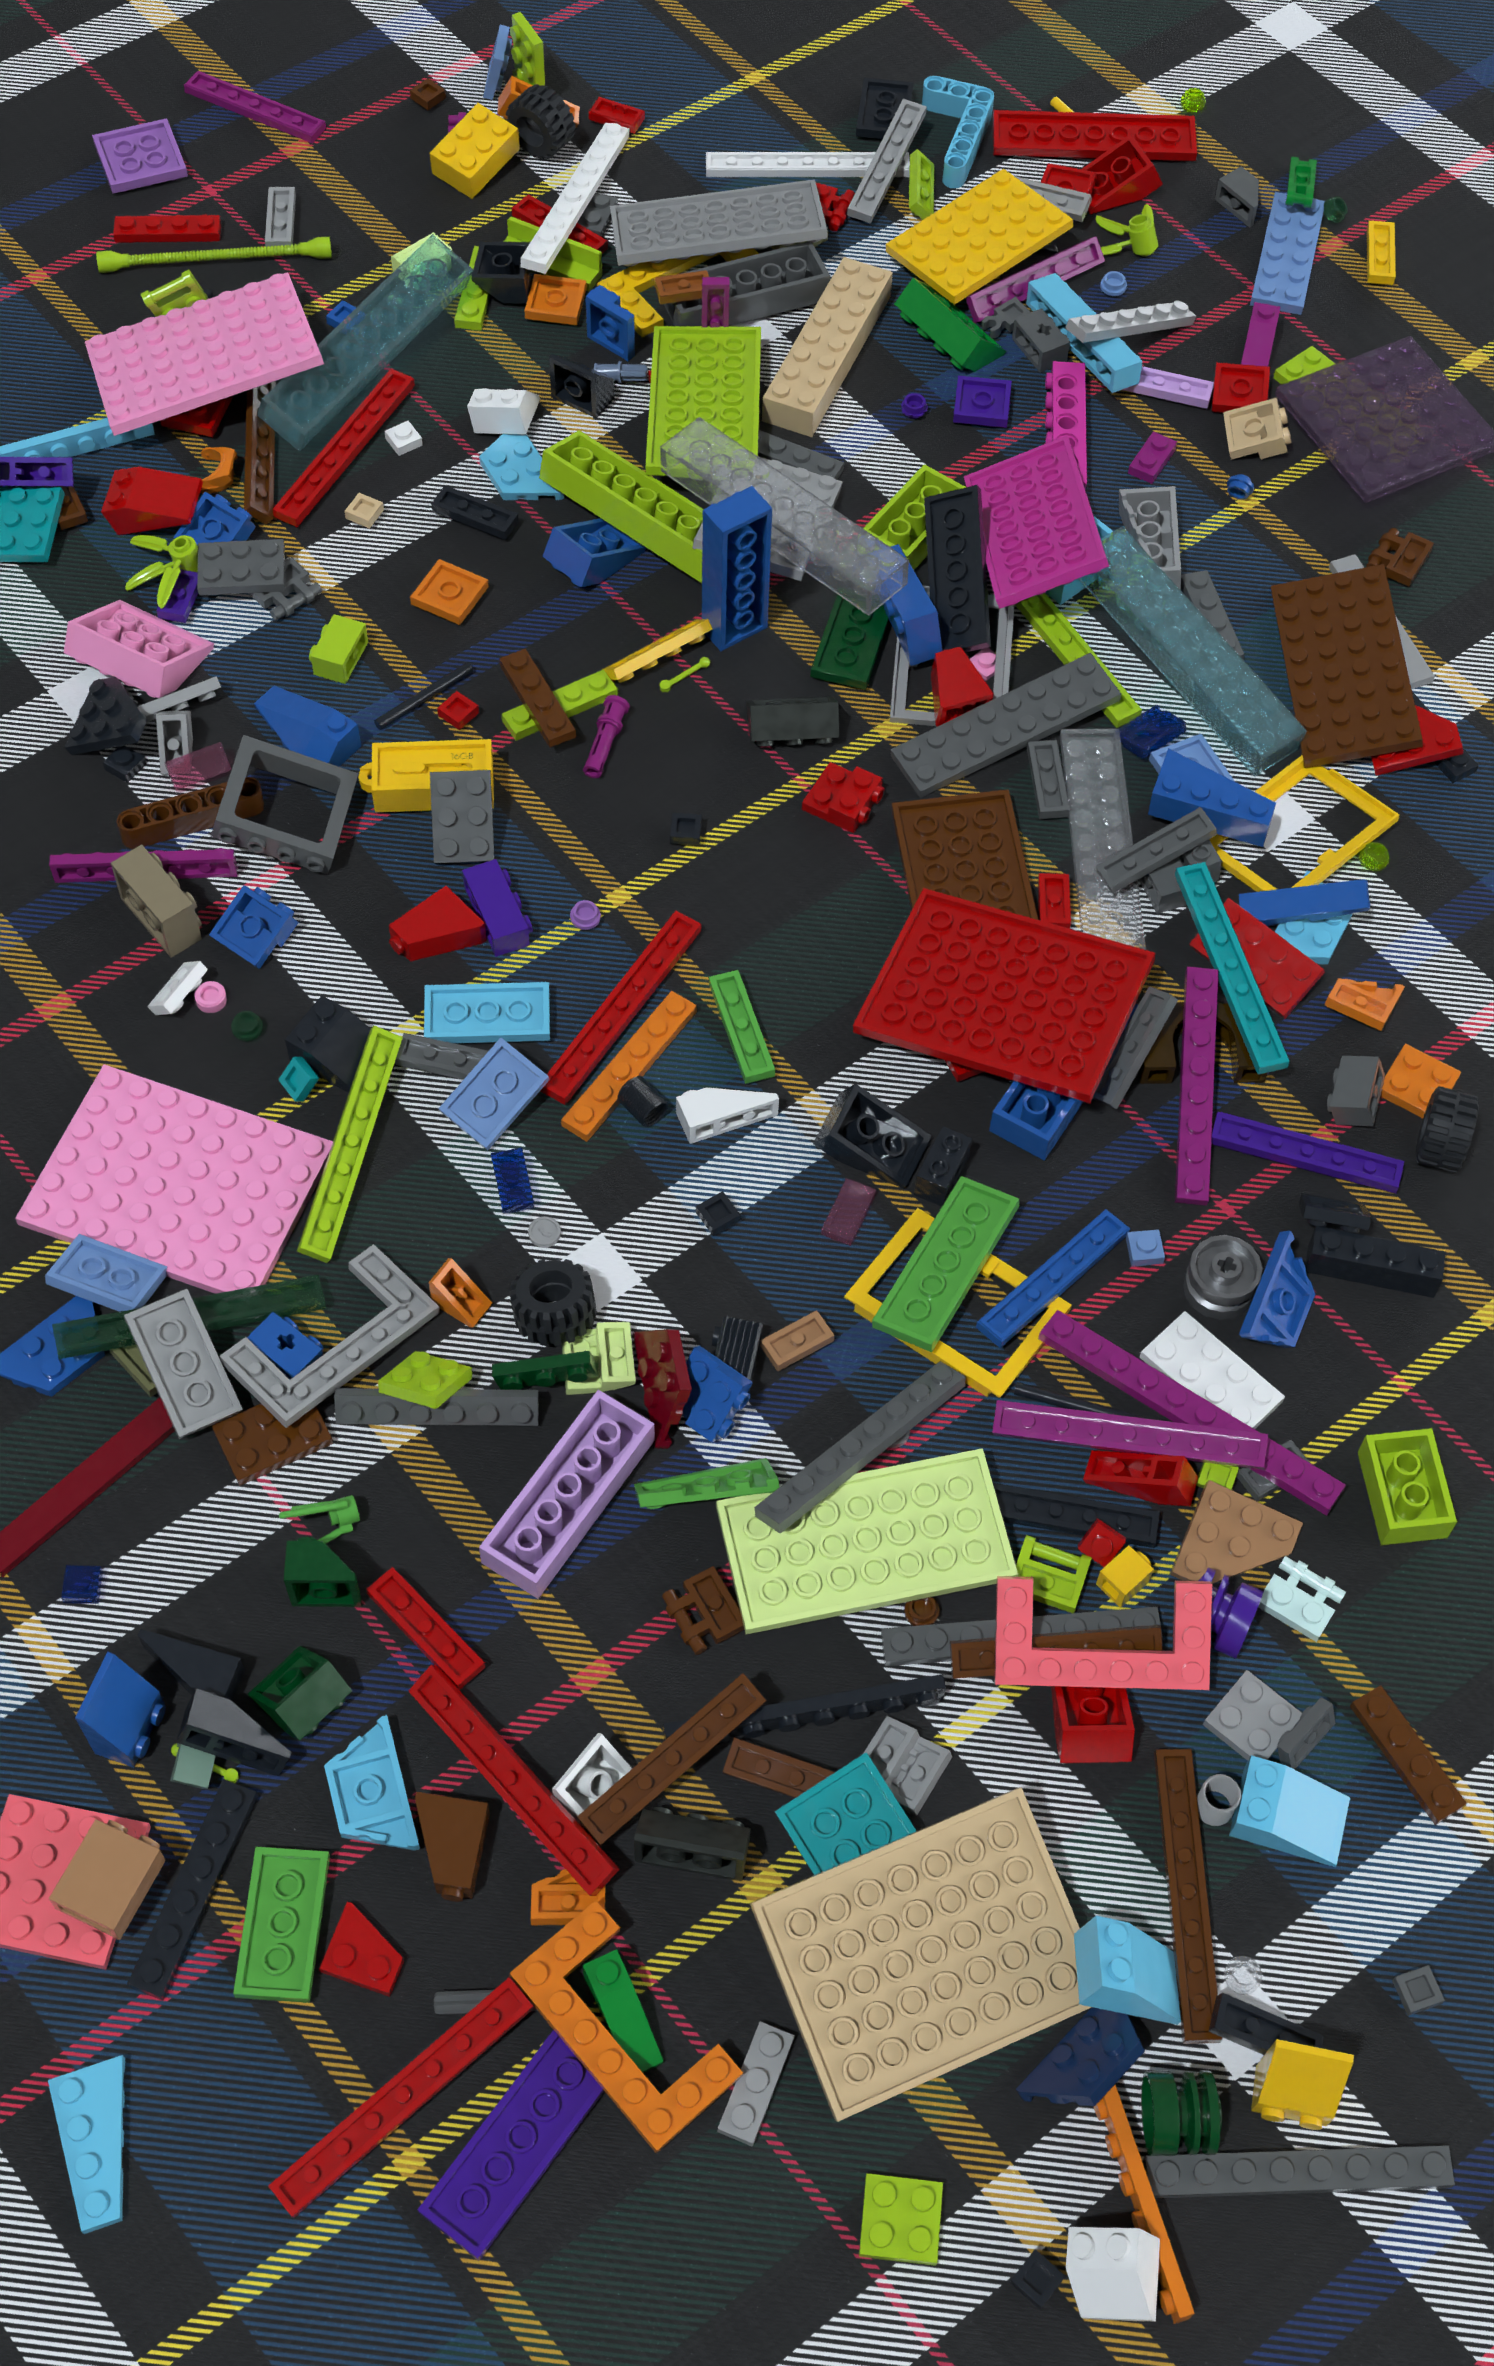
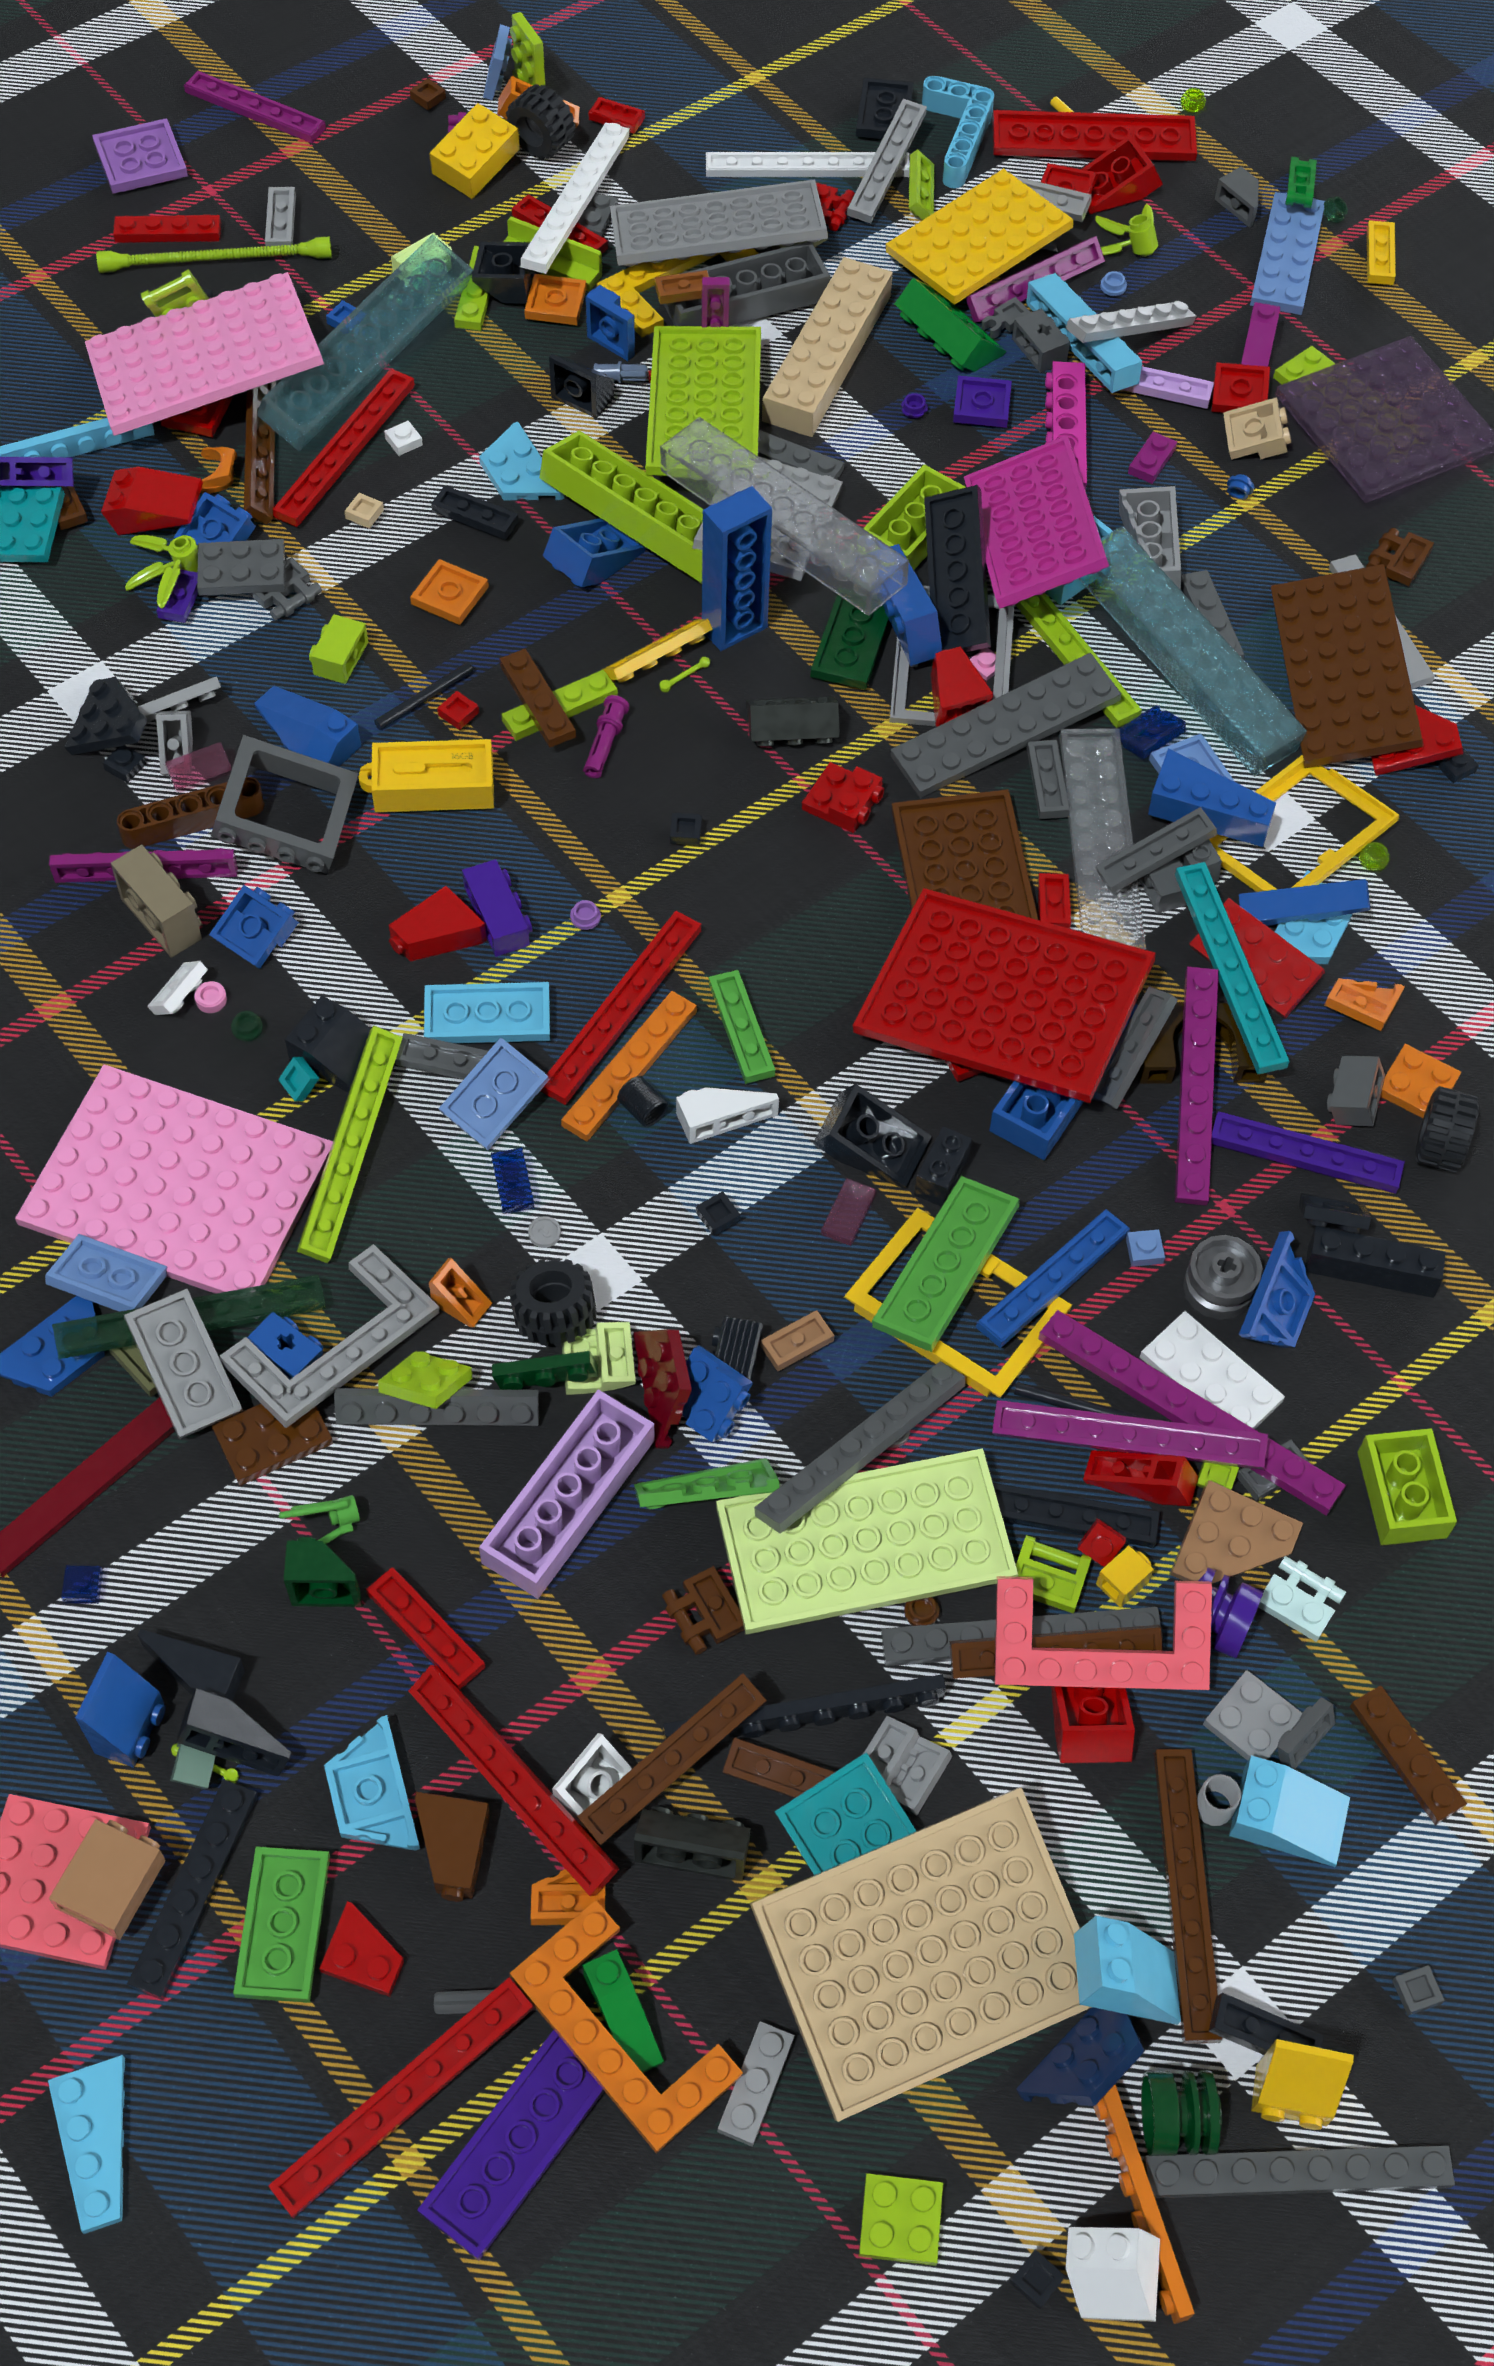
(135, 647): bright pink slope -> none
(300, 1692): dark green slope -> none
(462, 816): dark grey plate -> none
(502, 410): white slope -> none
(1243, 1975): clear plate -> none

